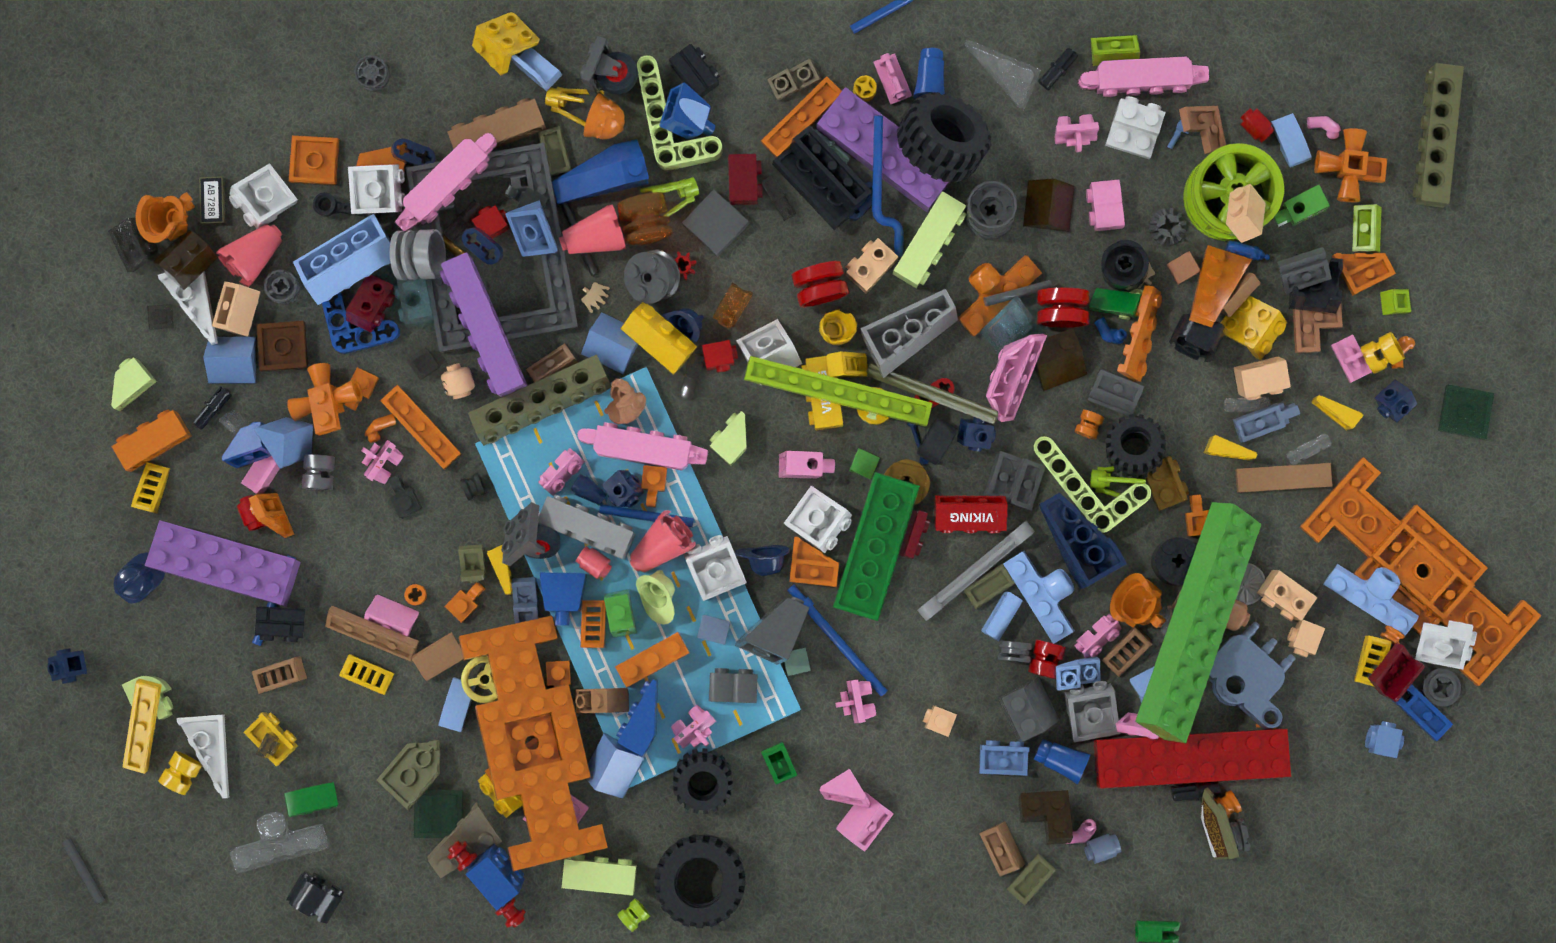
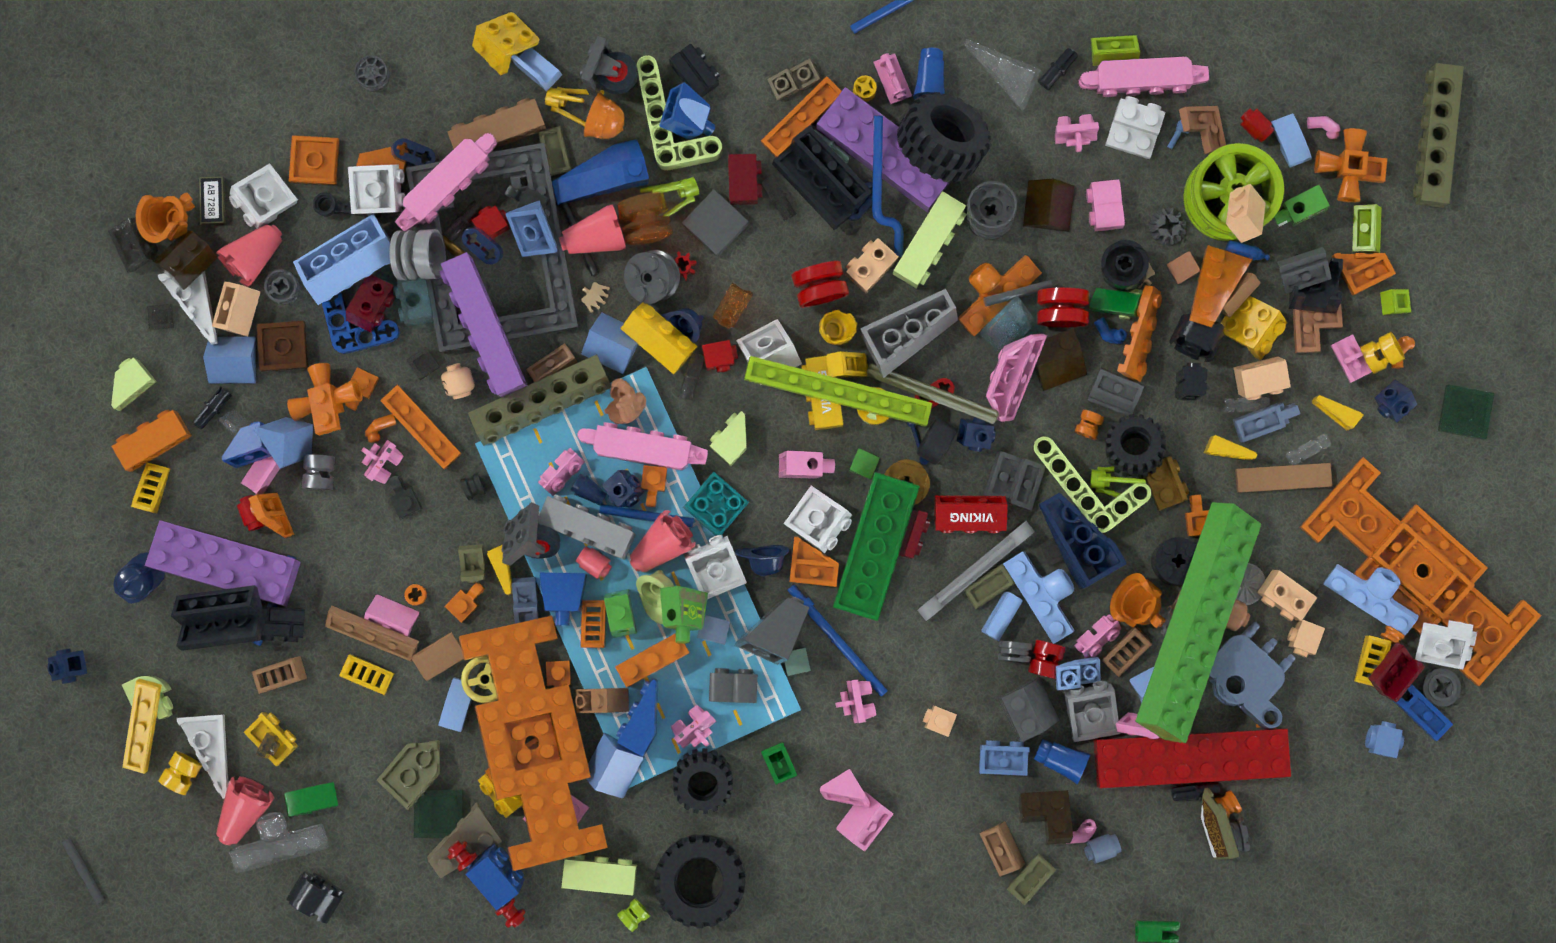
(219, 617): none -> black slope
(241, 809): none -> coral cone
(683, 610): none -> bright green torso
(715, 504): none -> teal tile
(1191, 382): none -> black brick

